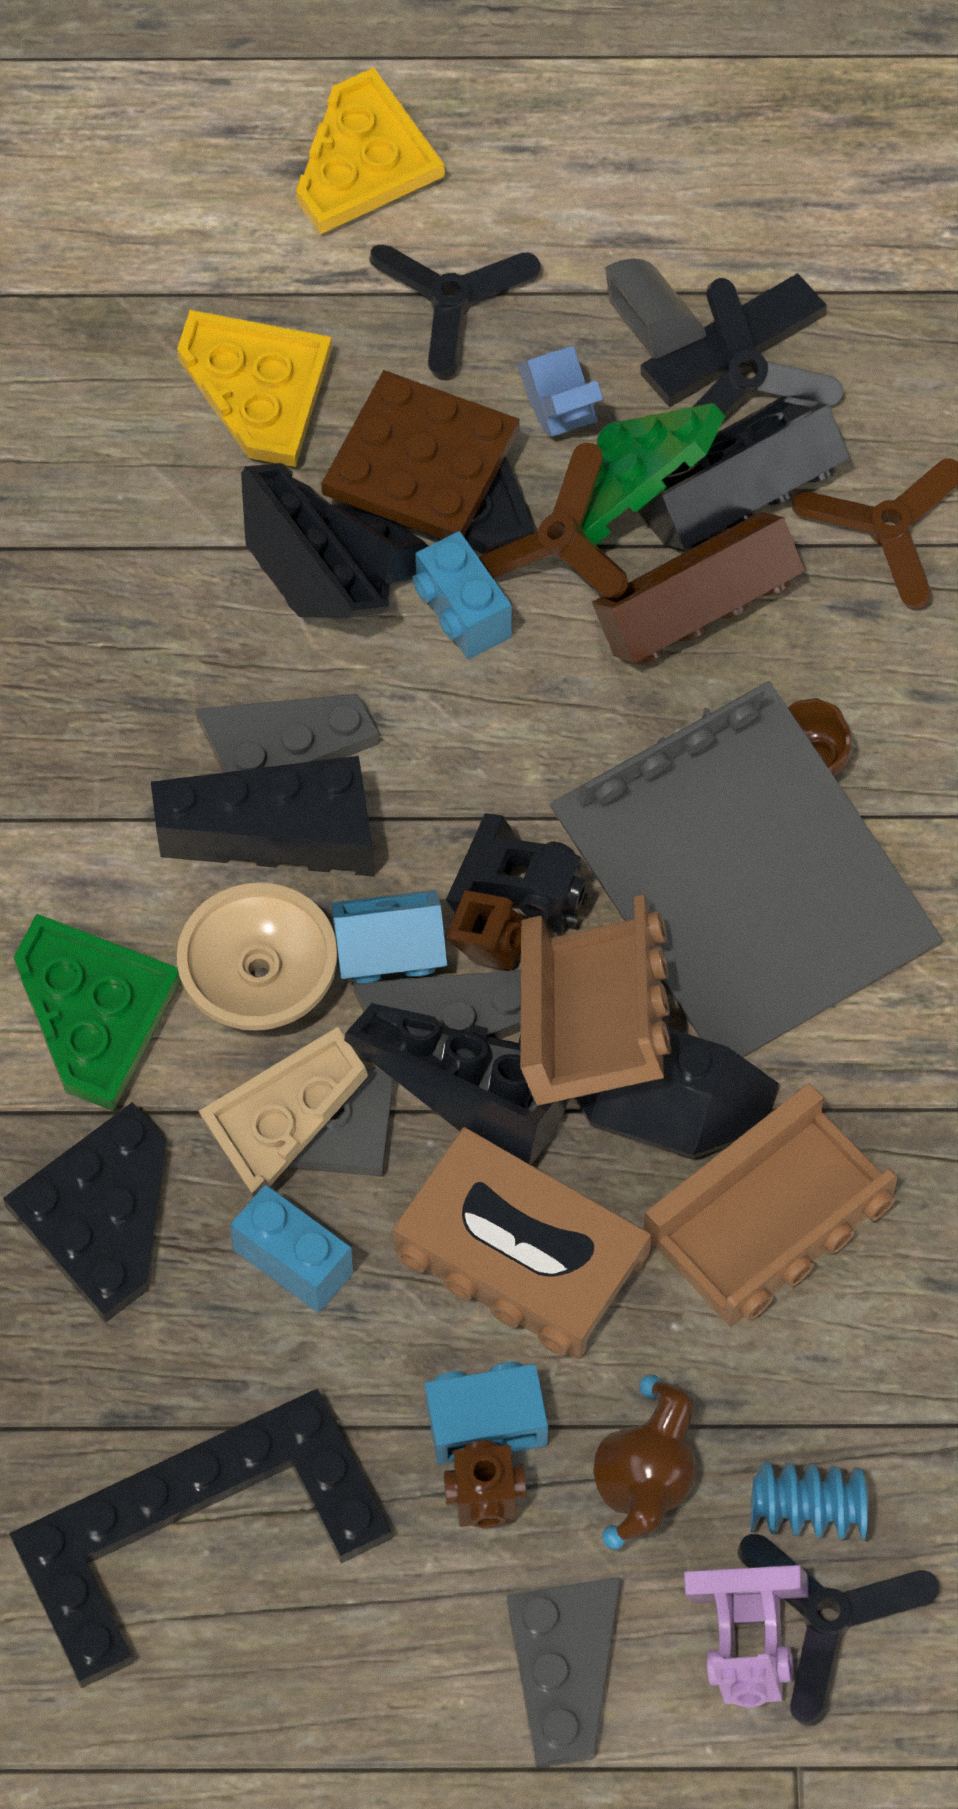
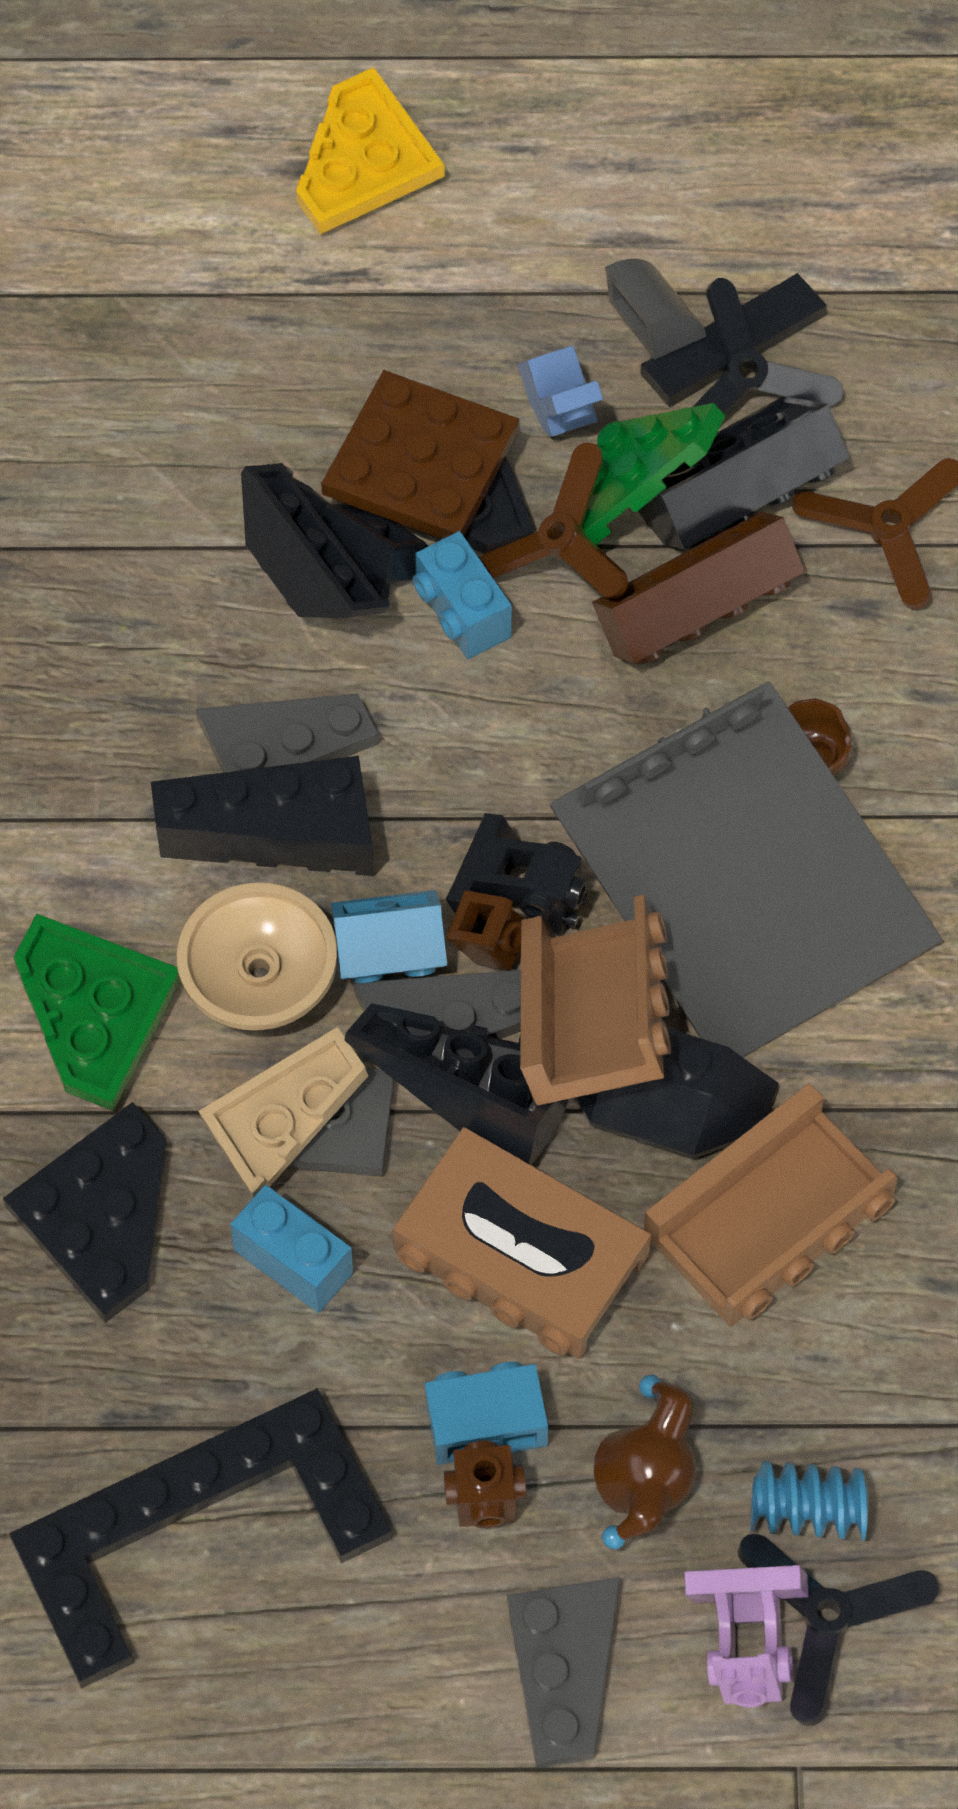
(256, 380): yellow plate -> none
(466, 288): black piece -> none

